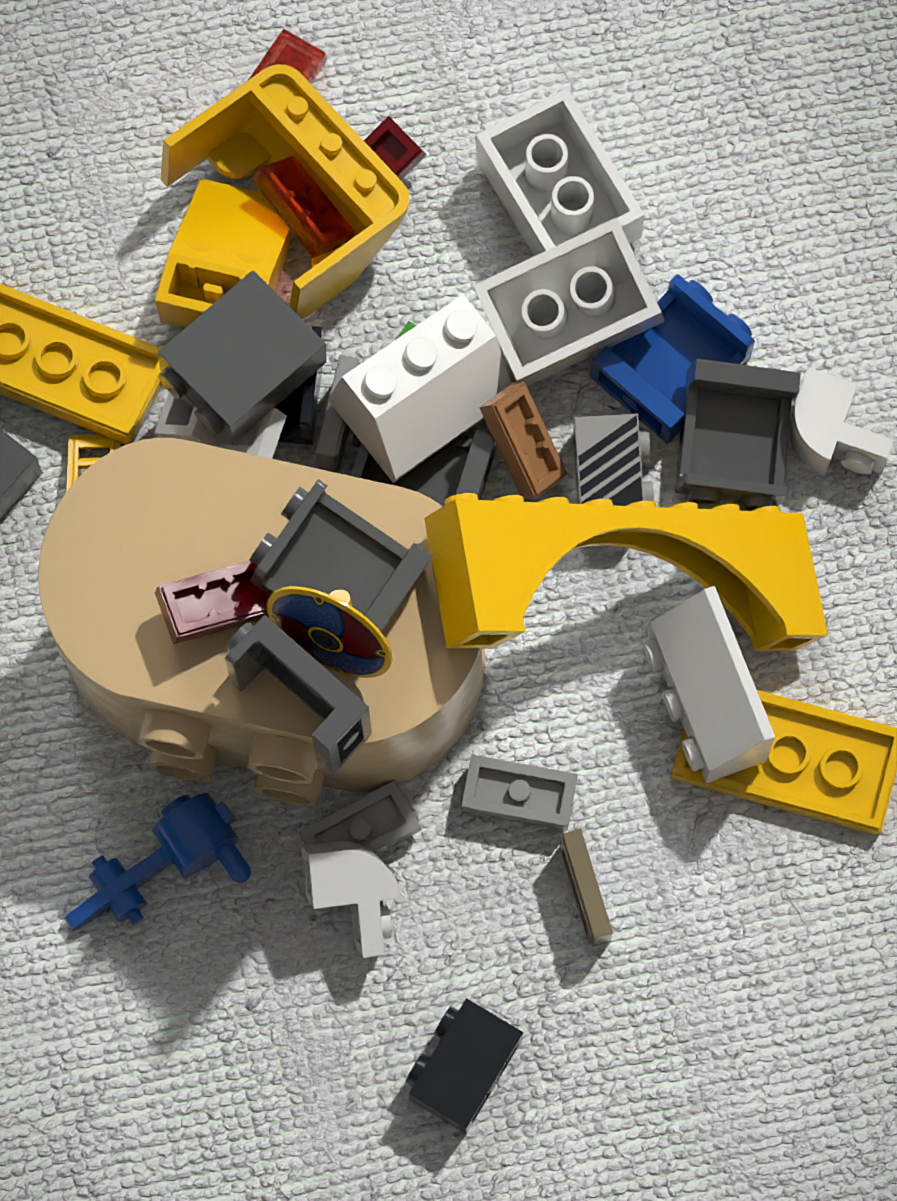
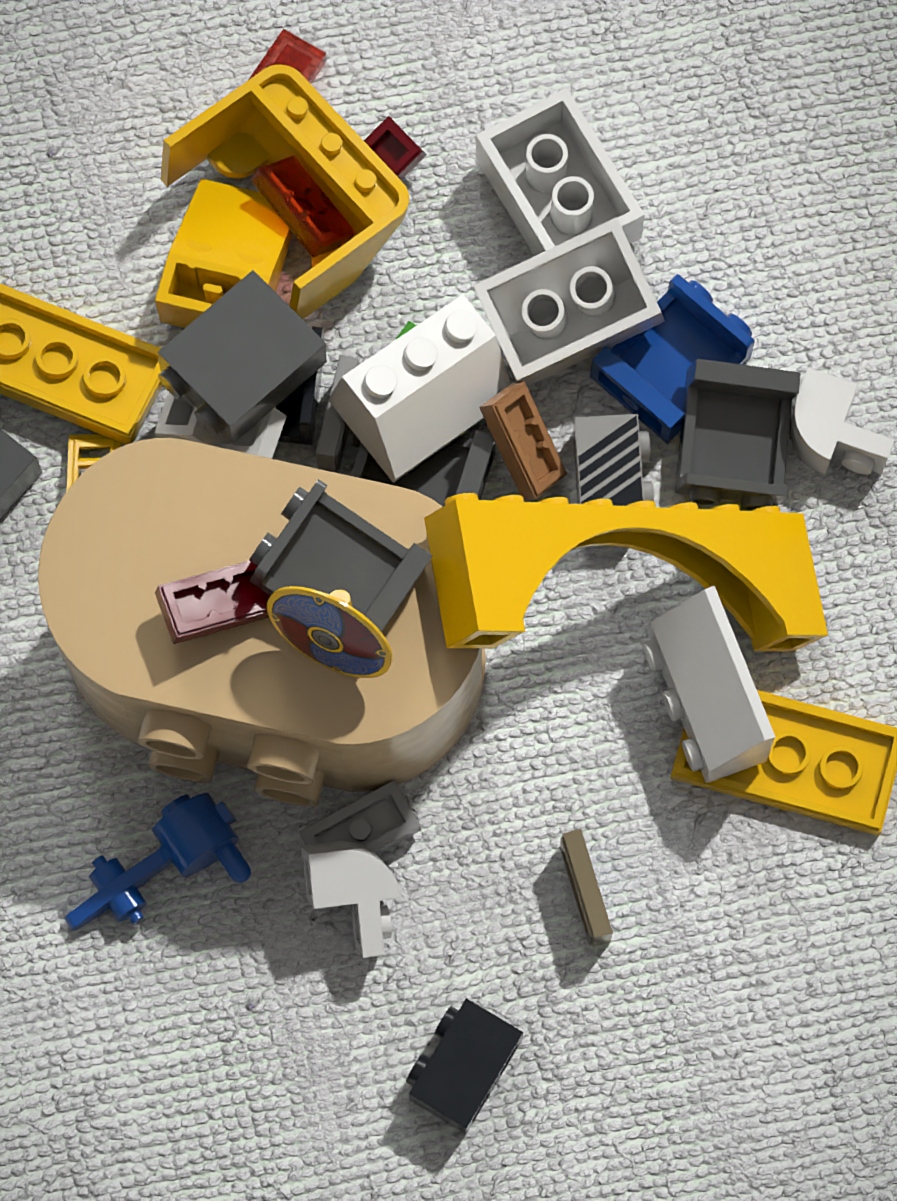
(343, 714): dark grey panel -> none
(519, 792): light grey plate -> none

